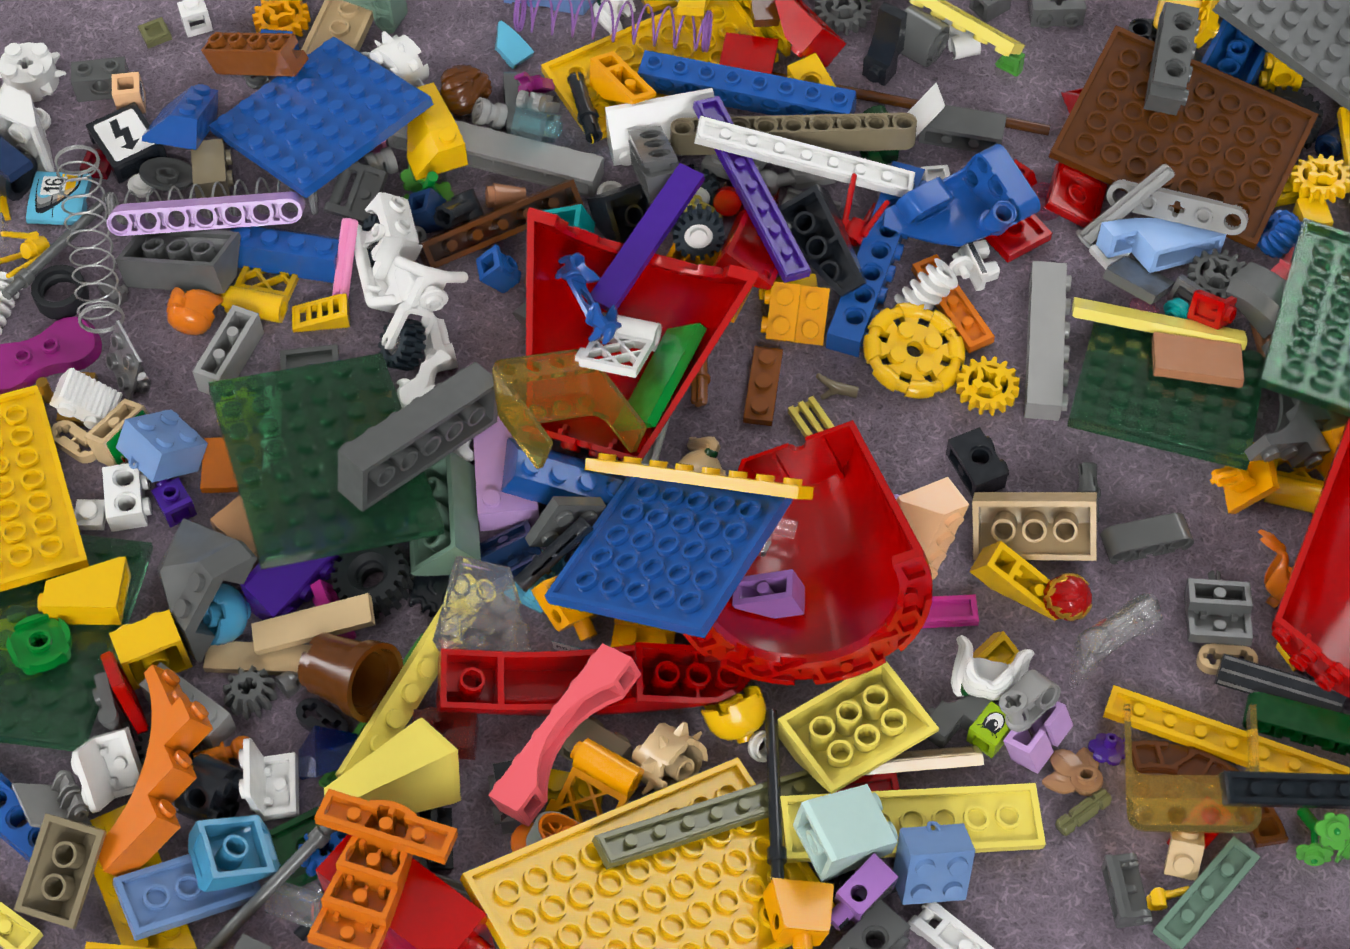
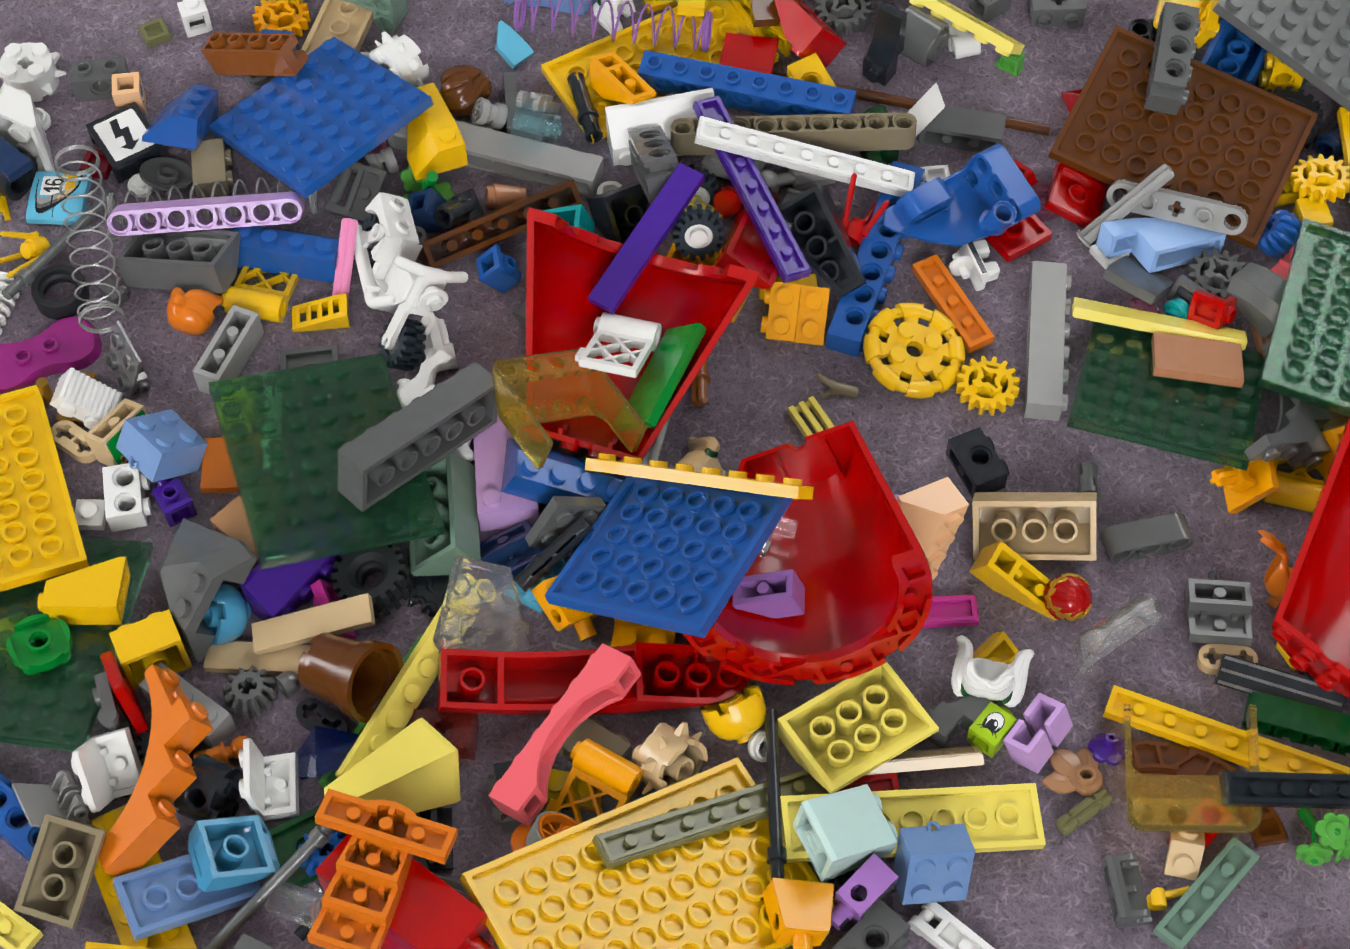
(534, 83): magenta plate -> none
(577, 276): blue piece -> none
(763, 386): dark orange plate -> none
(932, 286): white piece -> none
(1030, 697): light grey piece -> none

